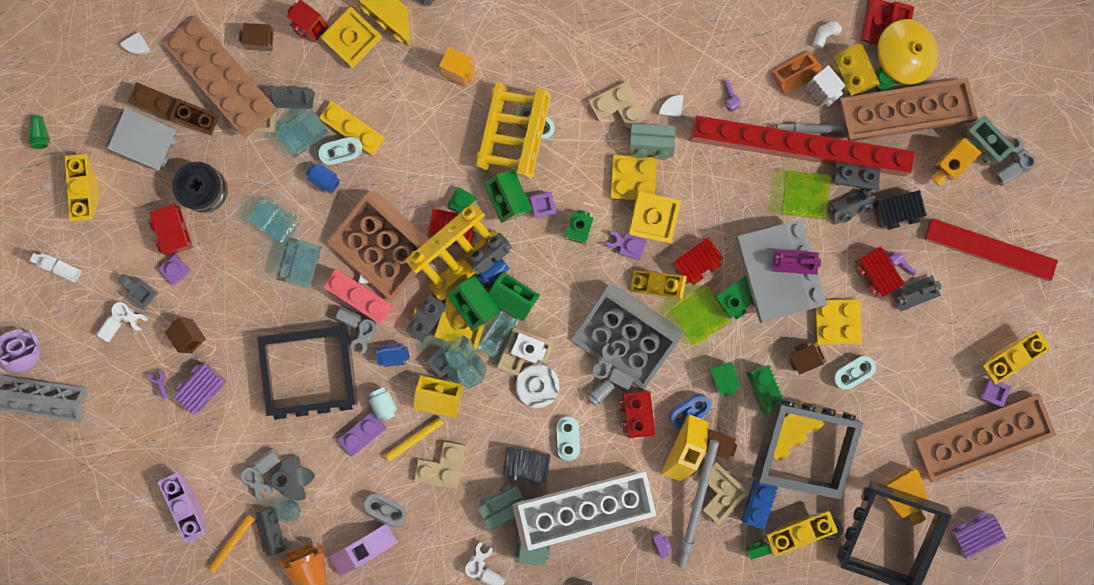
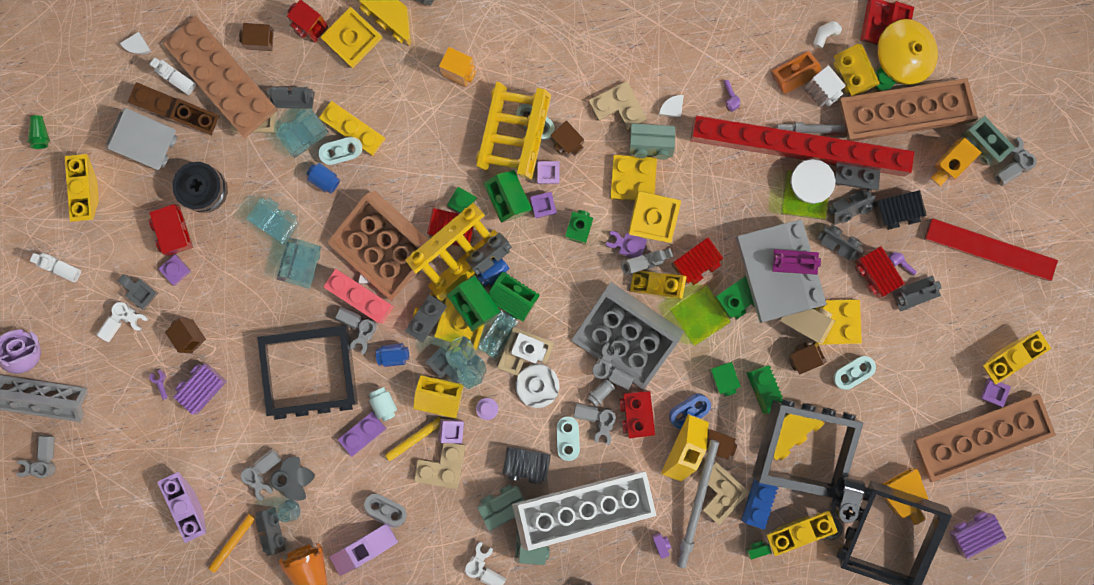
(45, 453): none -> light grey bar
(173, 76): none -> white bar
(451, 431): none -> plate
(487, 409): none -> lavender plate
(548, 172): none -> lavender plate
(567, 140): none -> reddish brown brick
(605, 416): none -> light grey bar
(645, 261): none -> light grey bar
(811, 323): none -> tan slope
(812, 181): none -> white tile
(847, 497): none -> black piece
(848, 245): none -> dark grey hinge

